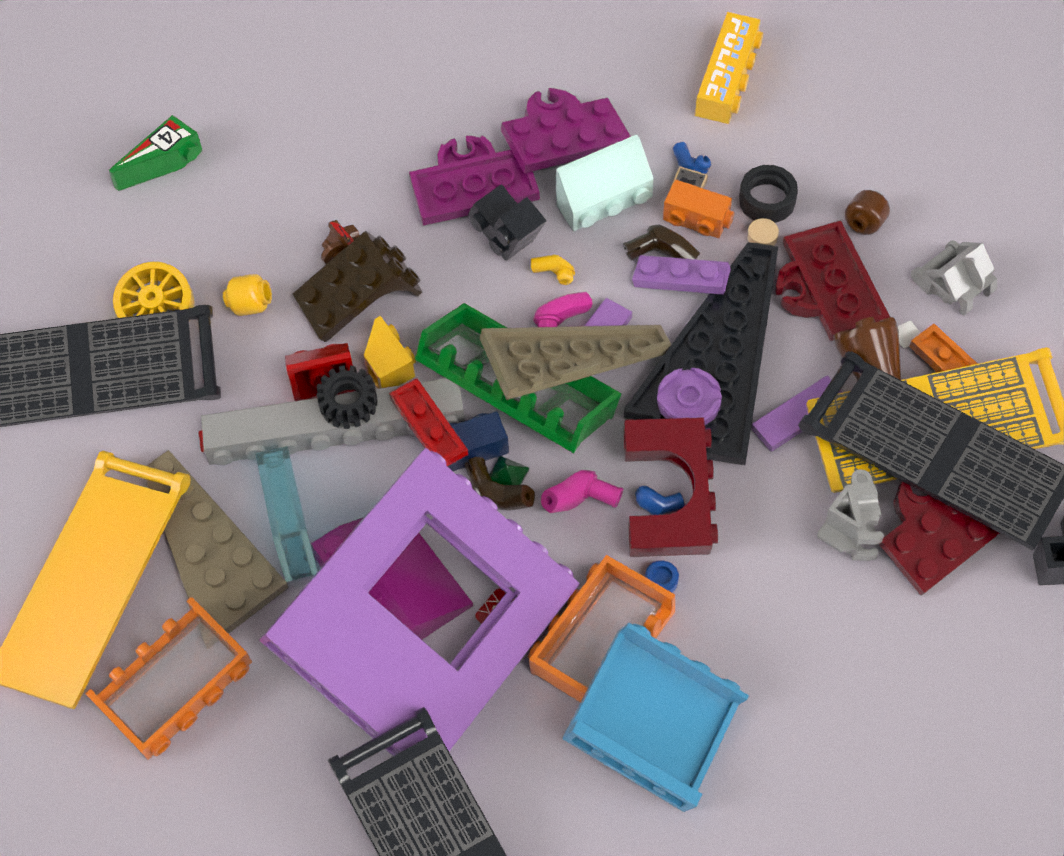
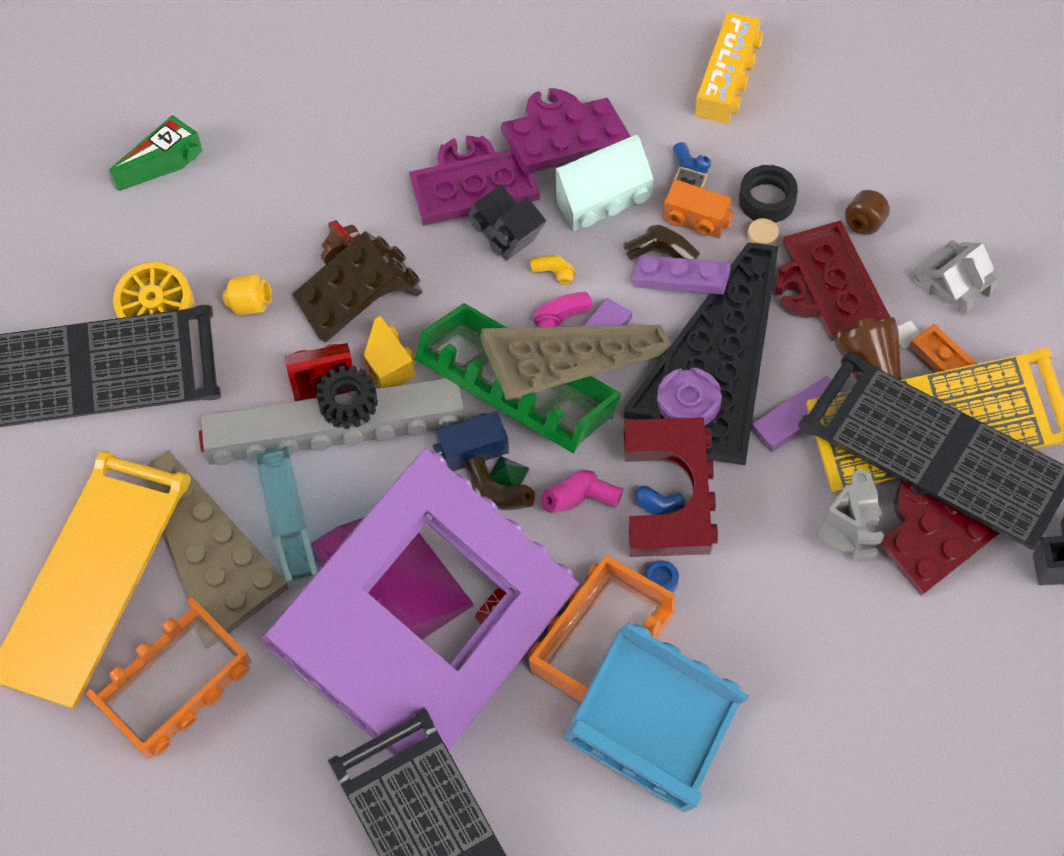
(428, 421): red tile -> none

